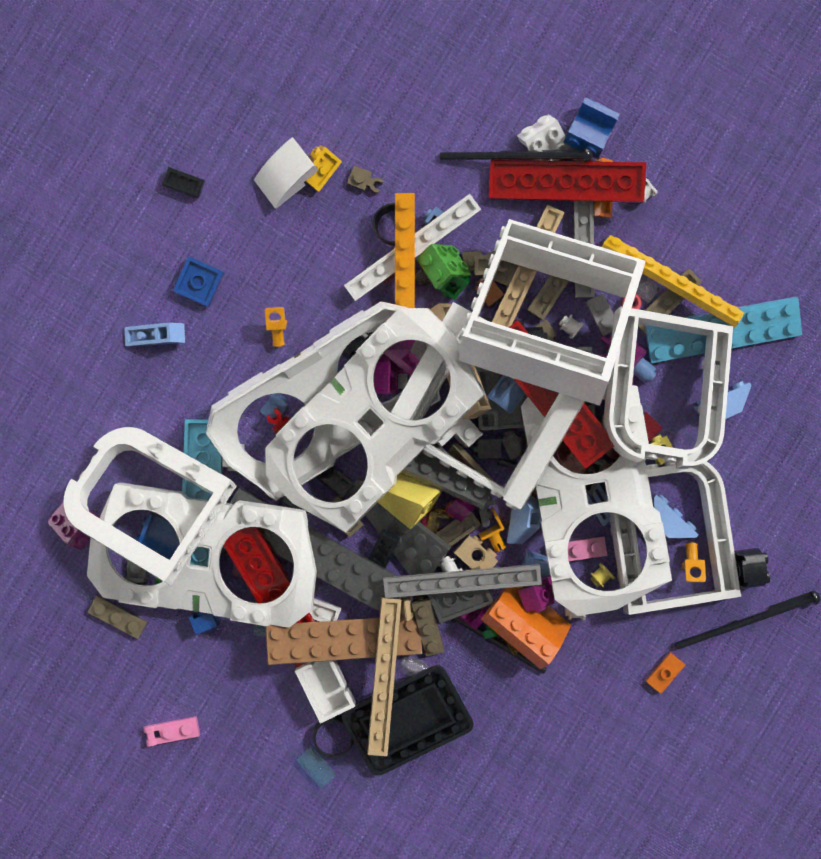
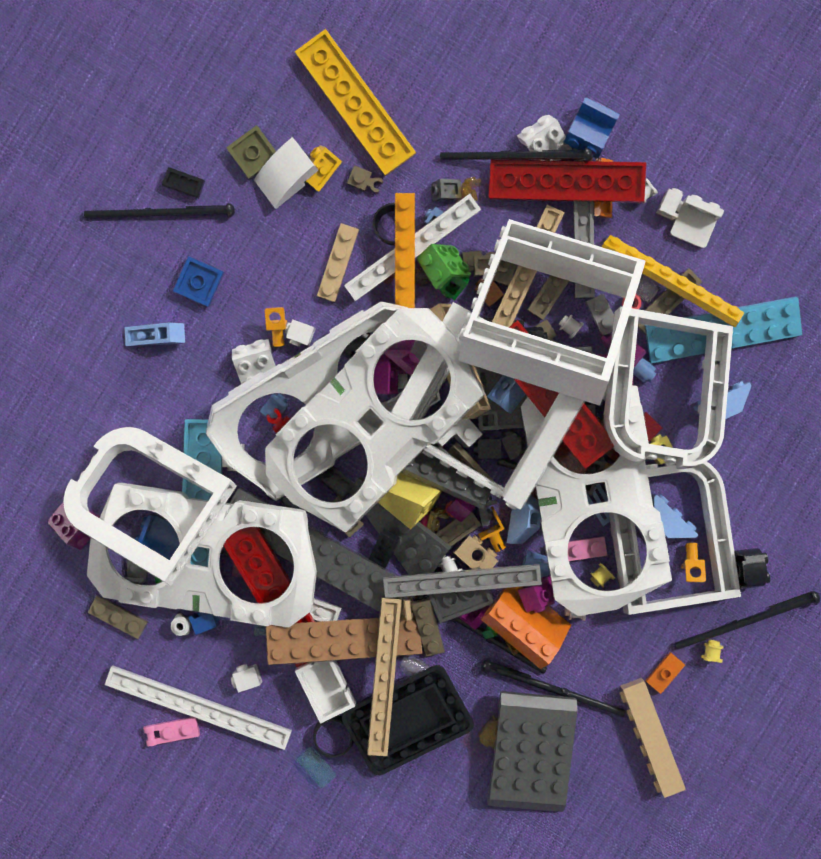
(148, 212): none -> black bar
(179, 618): none -> white brick
(198, 707): none -> white plate
(246, 677): none -> white brick
(251, 151): none -> olive plate
(252, 359): none -> white bracket
(299, 333): none -> white brick
(338, 262): none -> tan plate
(355, 102): none -> yellow plate
(446, 189): none -> dark grey bracket
(468, 184): none -> clear yellow bracket
(488, 732): none -> clear yellow brick
(525, 678): none -> black bar
(532, 751): none -> dark grey slope
(652, 736): none -> tan brick
(670, 204): none -> white brick
(696, 221): none -> white bracket
(712, 651): none -> light yellow brick

